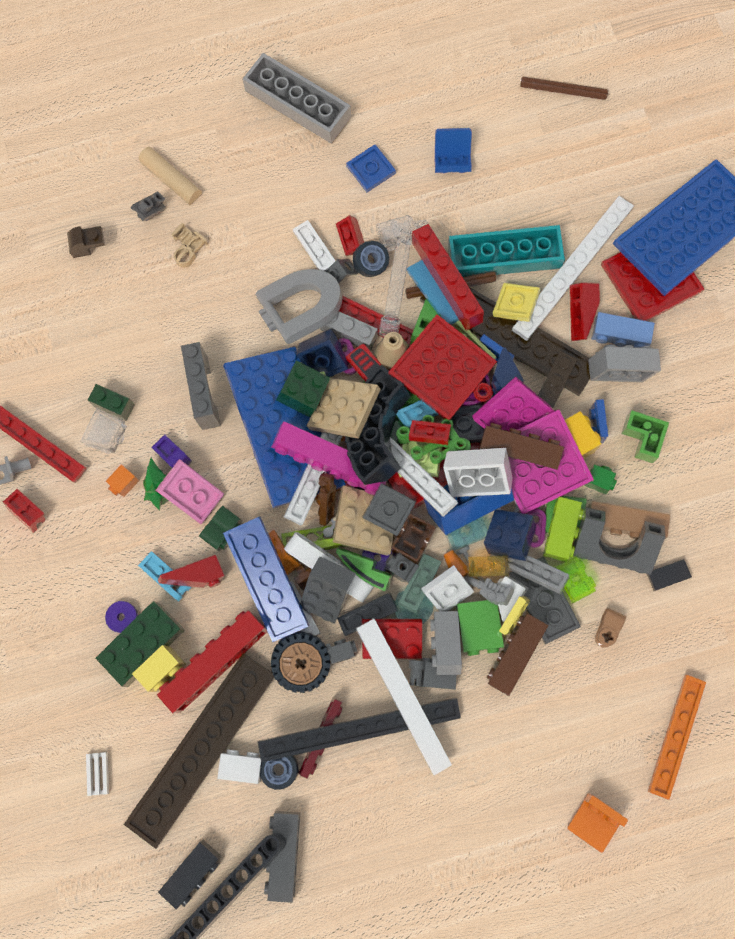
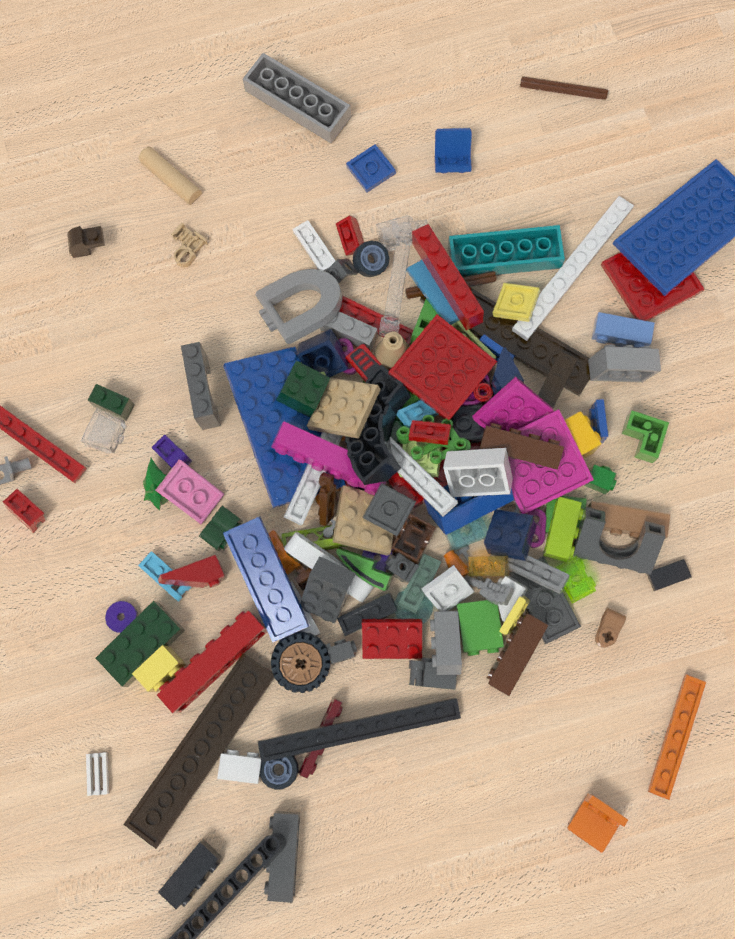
(121, 481): orange brick -> none
(149, 206): dark grey hips -> none
(403, 697): white tile -> none
(583, 308): red slope -> none

